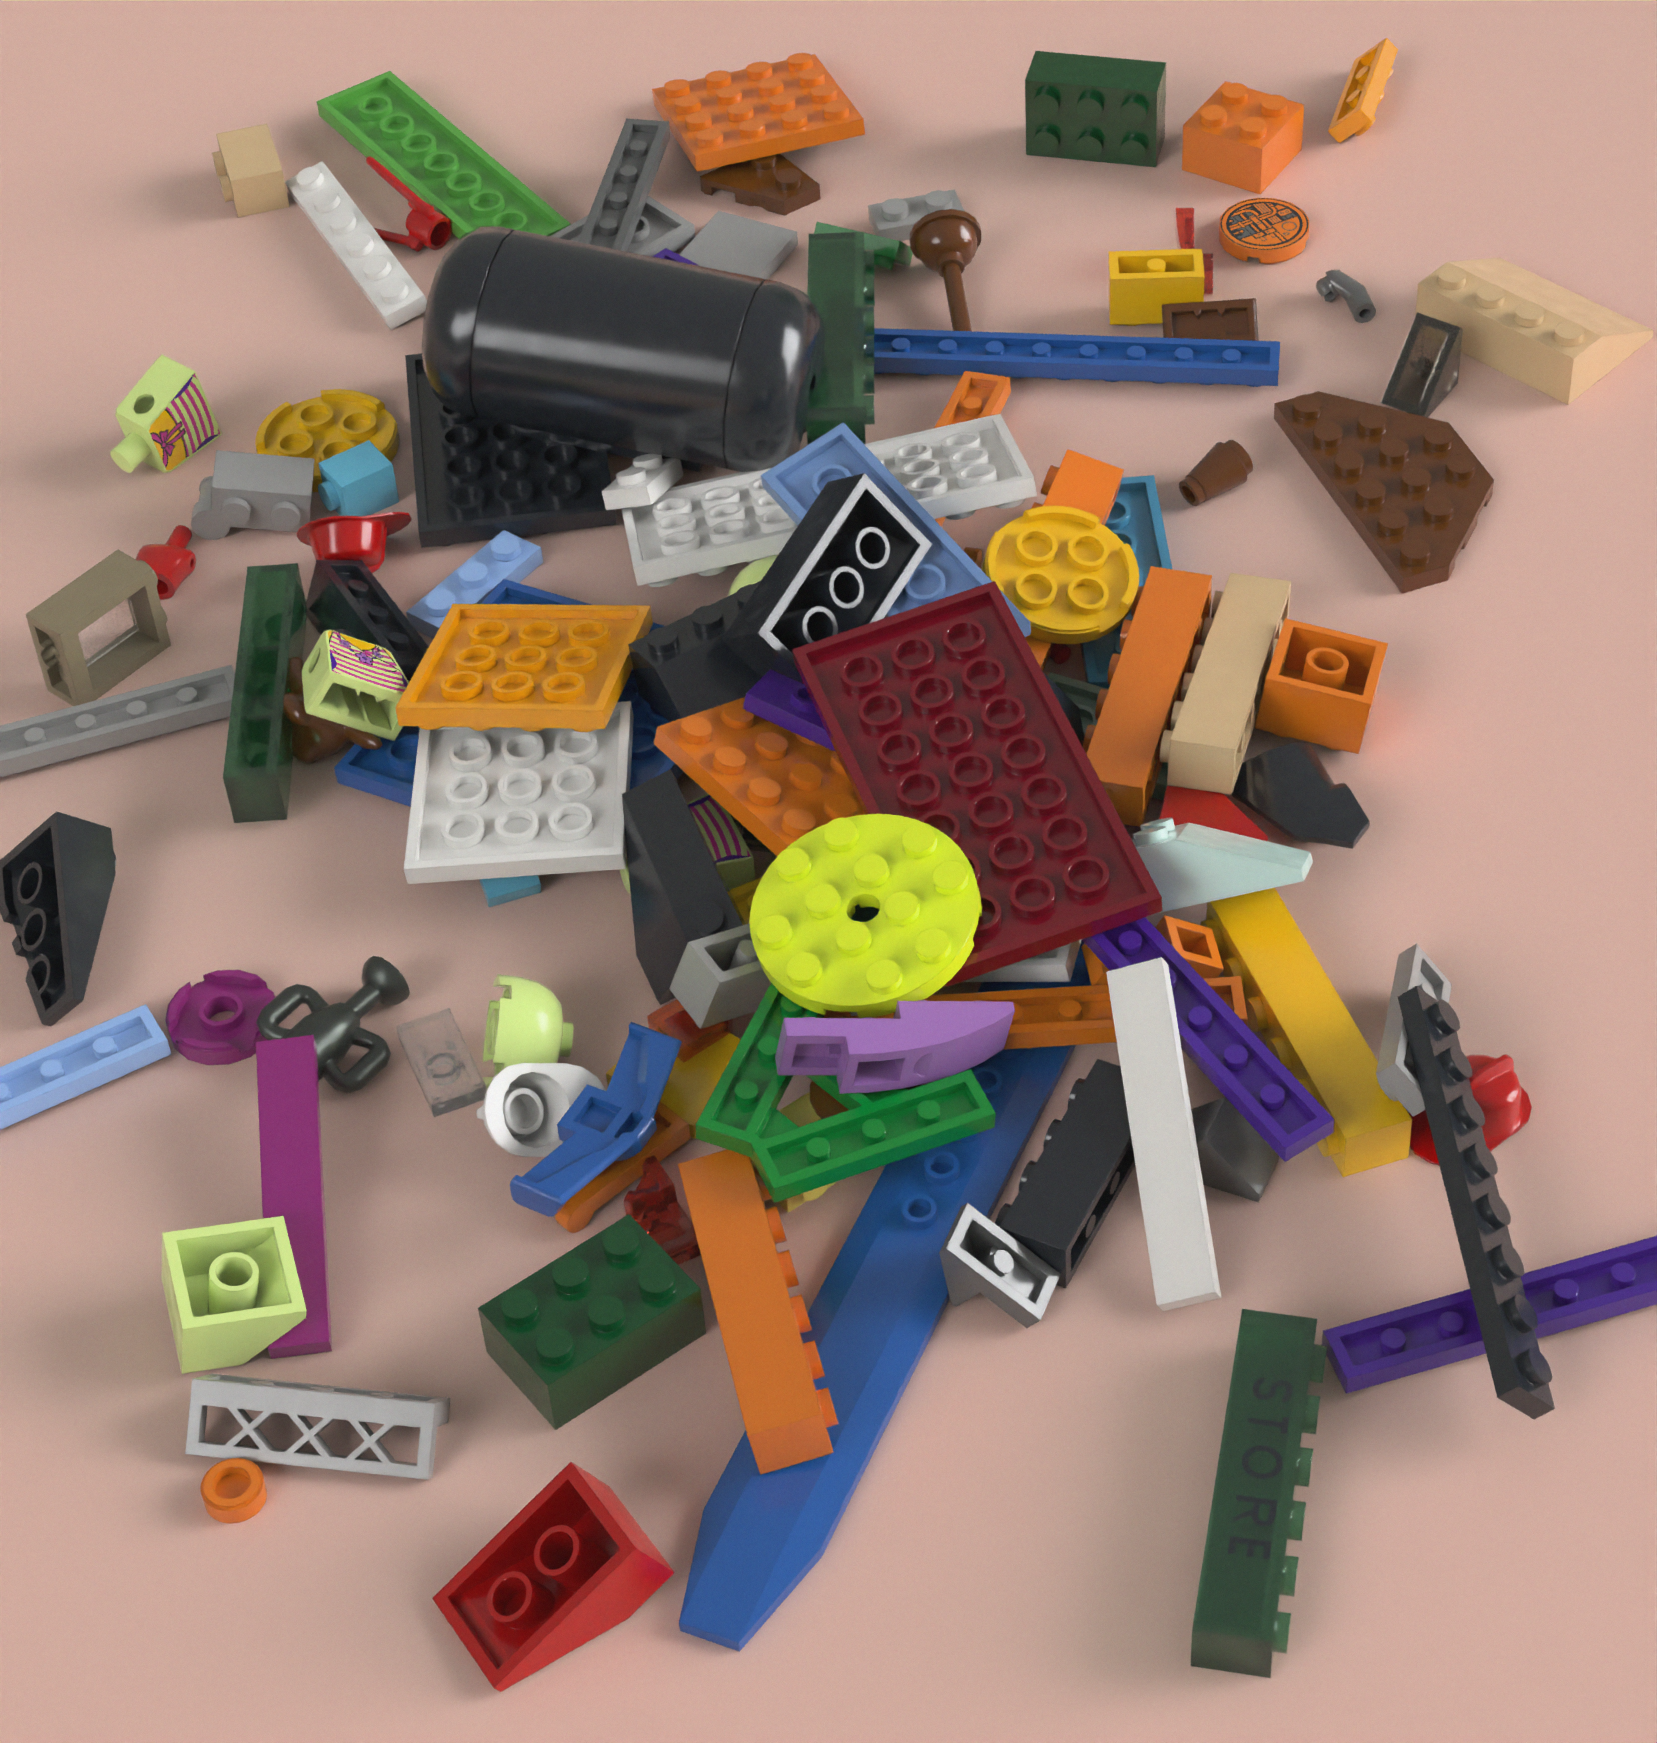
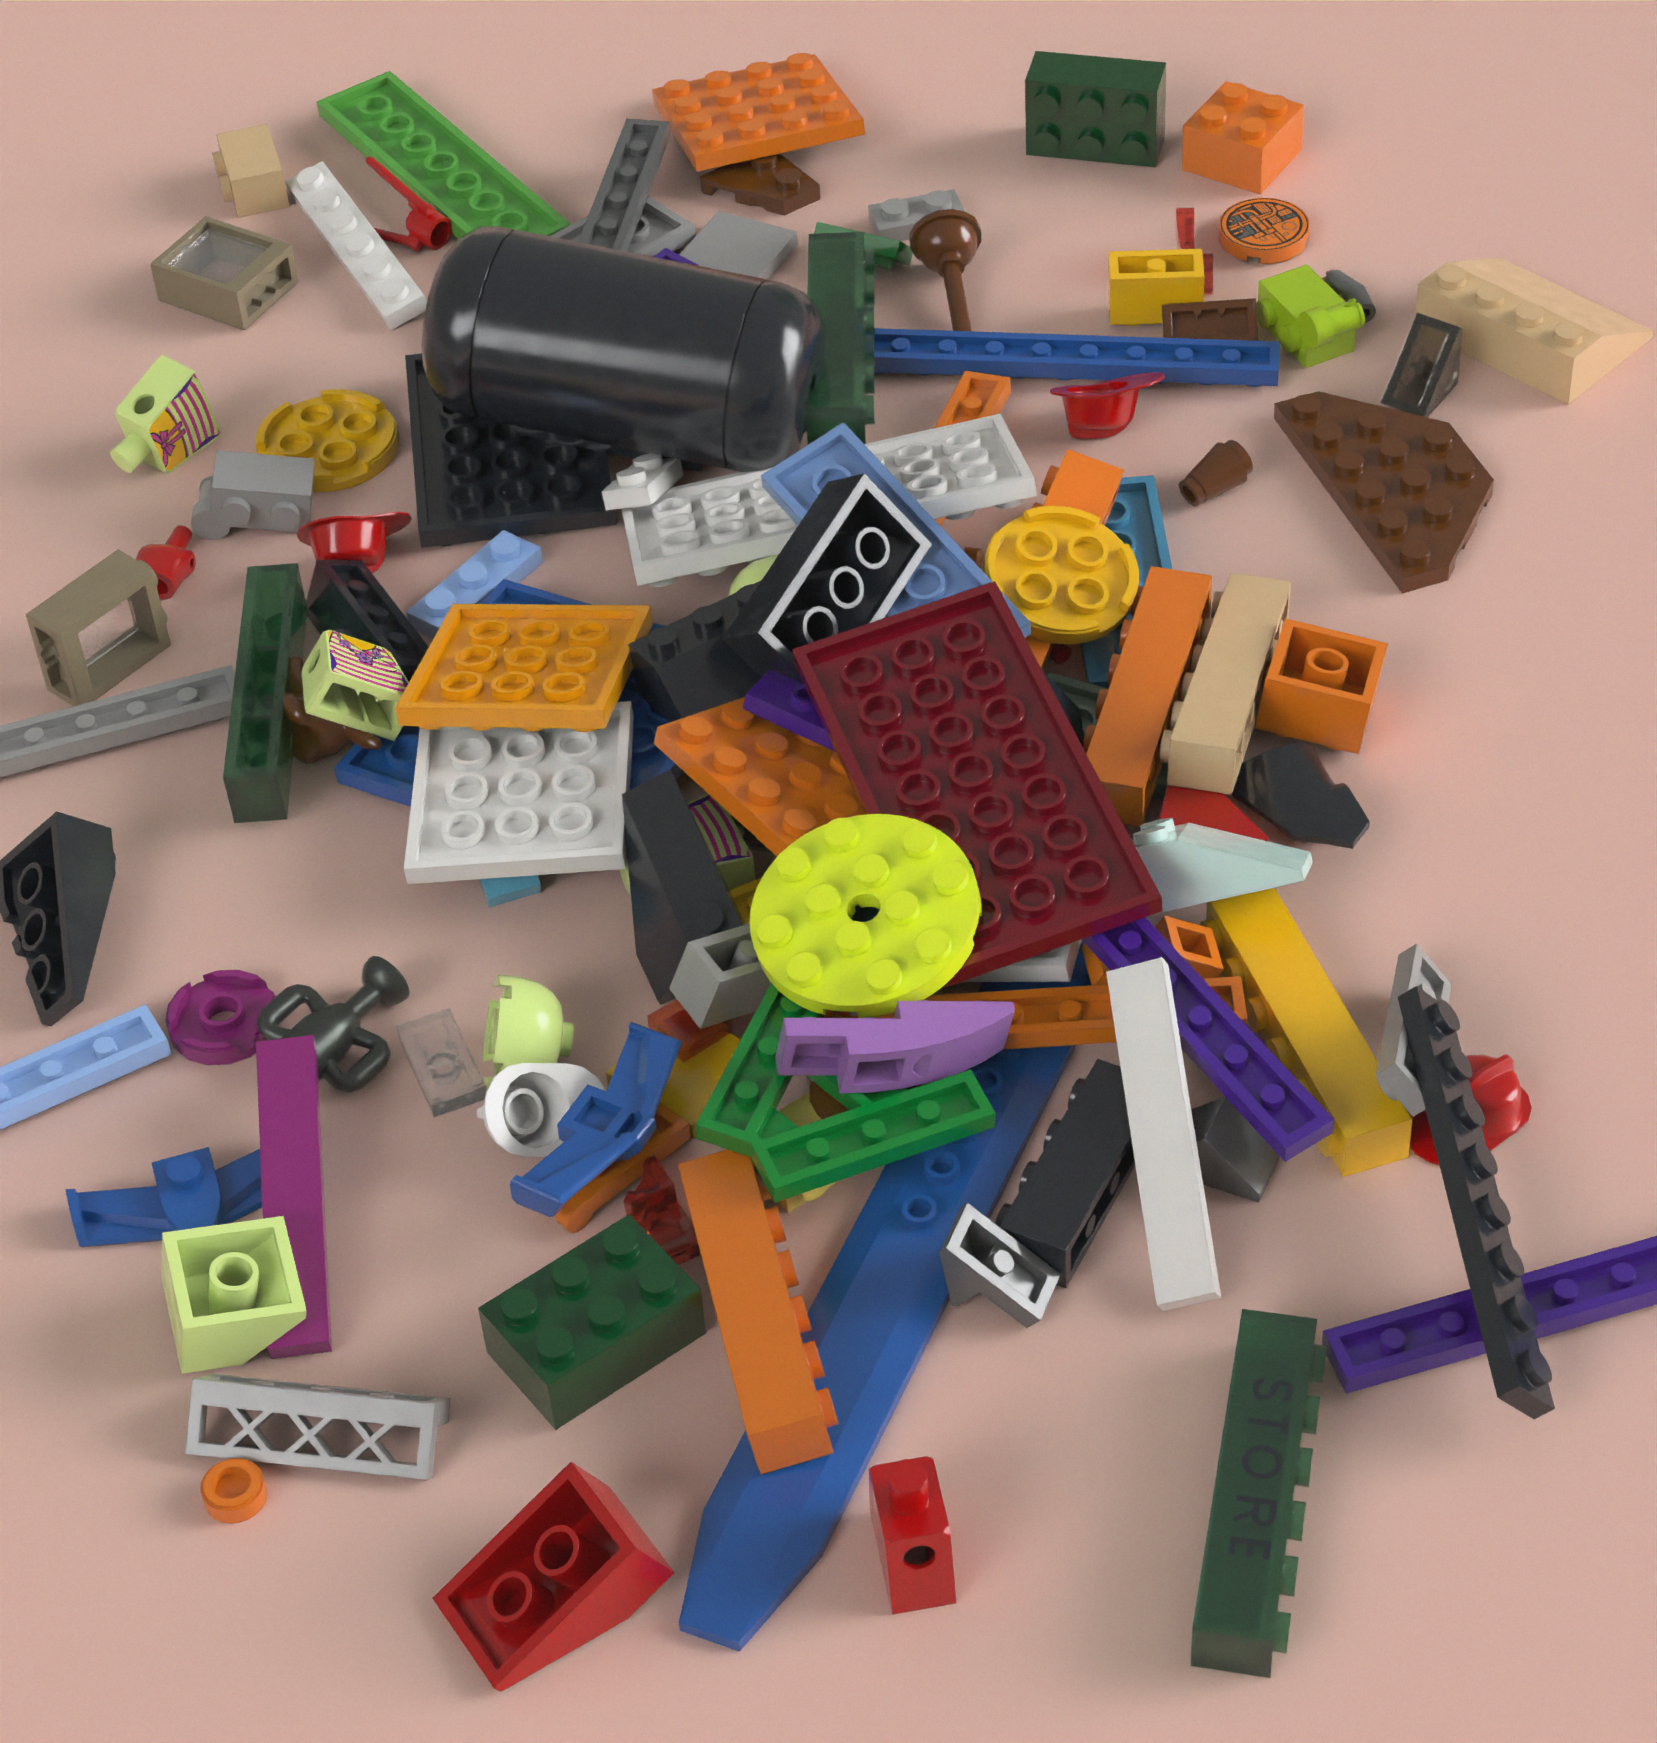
(185, 1197): none -> blue plate
(224, 272): none -> dark tan window
(358, 481): medium azure brick -> none
(911, 1513): none -> red torso
(1103, 407): none -> red piece
(1308, 316): none -> lime hinge
(1363, 91): light orange plate -> none

